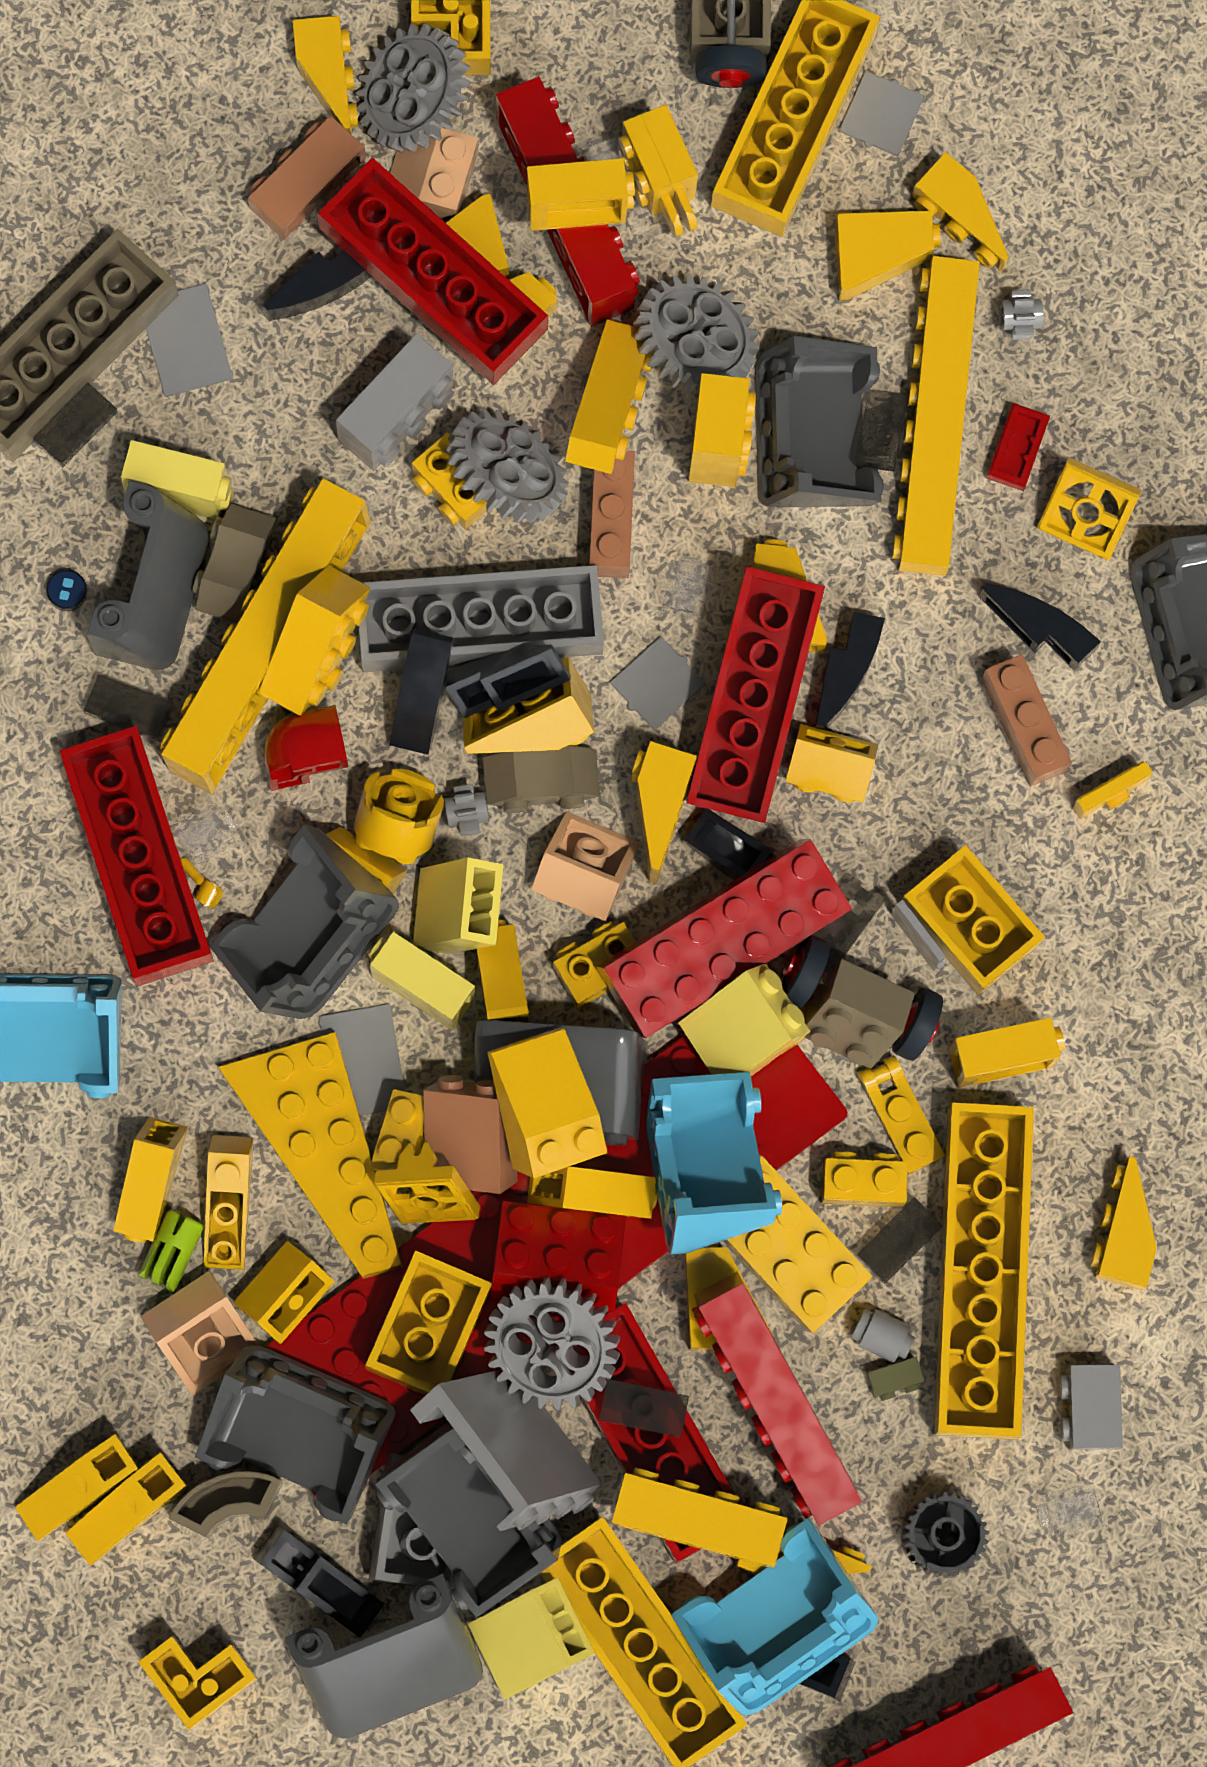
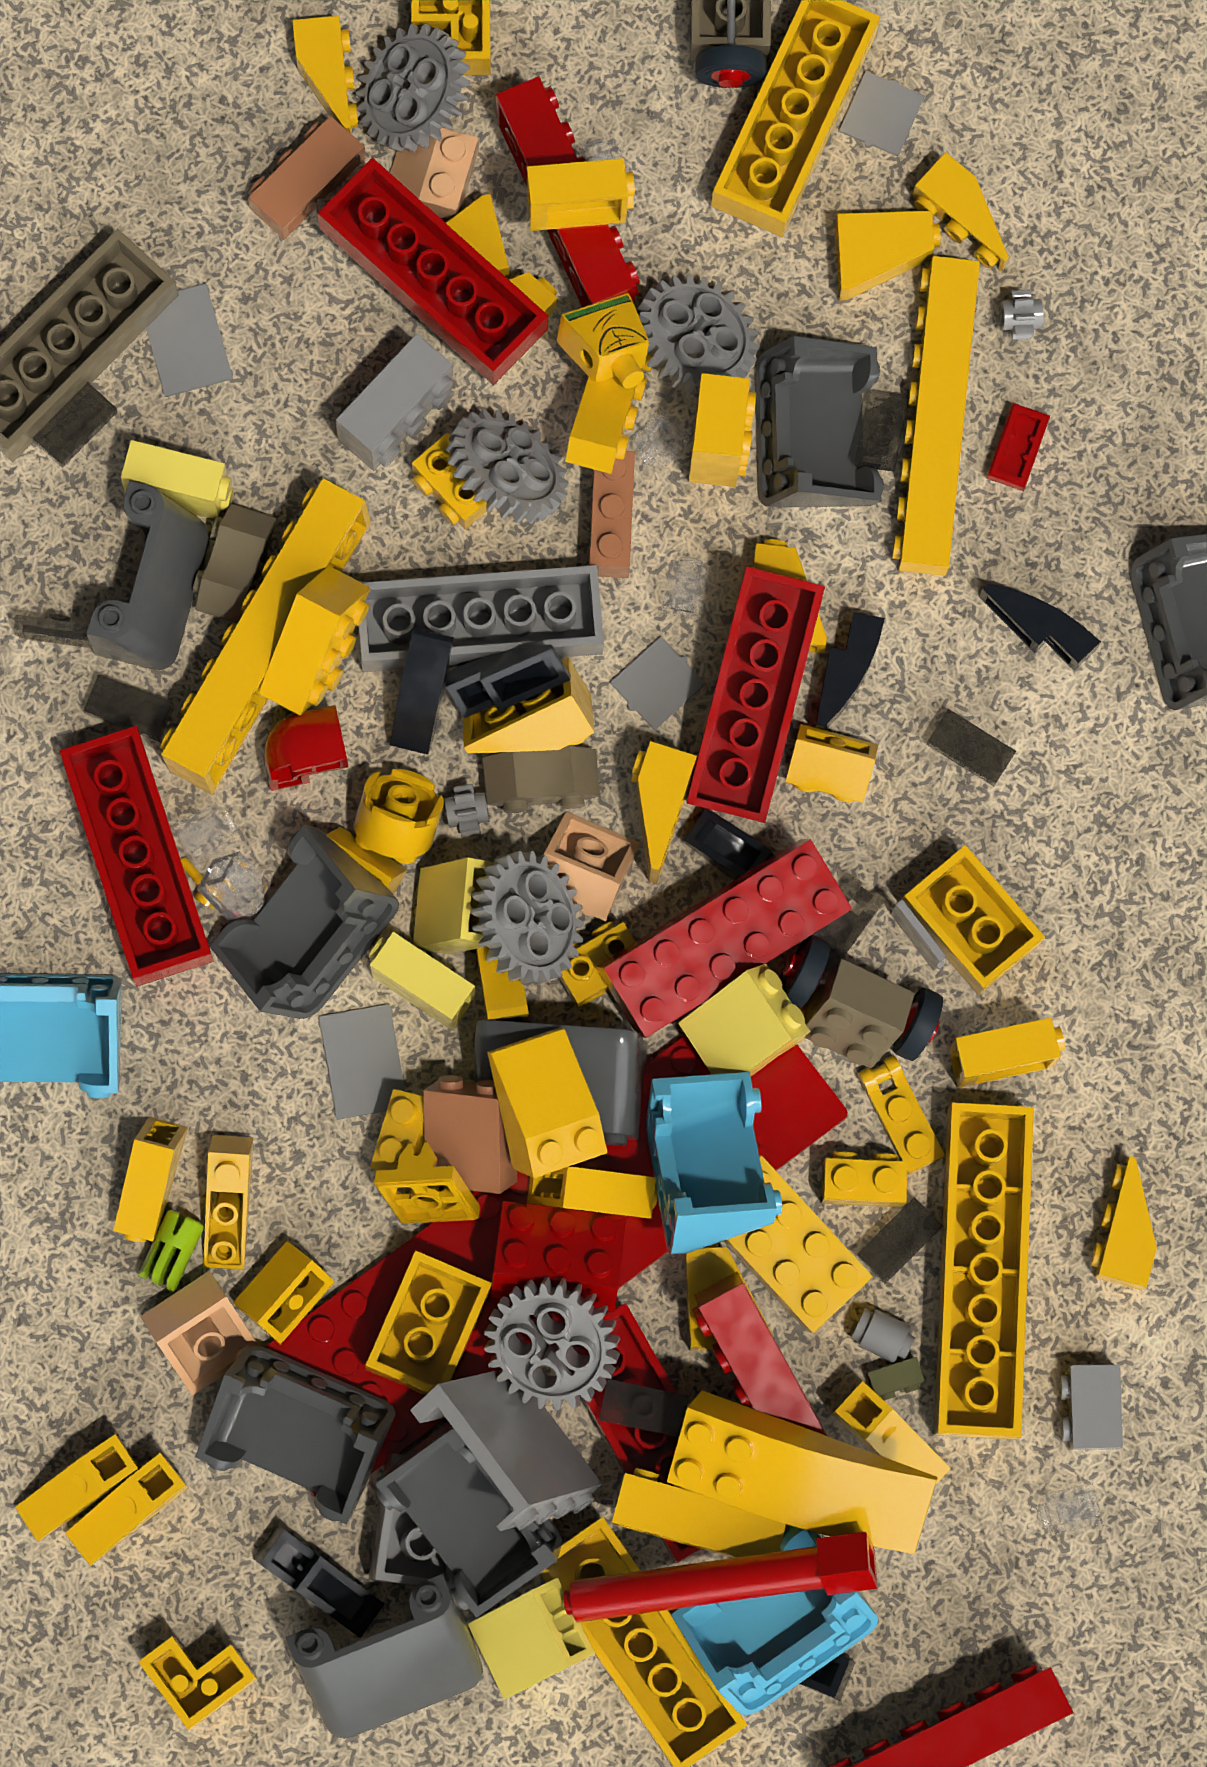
(53, 629): none -> clear smoke plate
(67, 590): dark blue tile -> none
(226, 1498): dark tan brick -> none
(234, 886): none -> clear brick
(314, 1125): yellow wing -> none
(315, 286): black slope -> none
(527, 917): none -> light grey gear
(606, 340): none -> yellow torso
(659, 440): none -> clear brick
(660, 167): yellow brick -> none
(798, 1475): none -> yellow slope
(836, 1564): none -> red brick
(886, 1432): none -> yellow slope
(963, 1521): dark grey brick -> none
(971, 747): none -> clear smoke plate
(1026, 720): nougat brick -> none
(1101, 544): yellow piece -> none
(1114, 791): yellow plate -> none

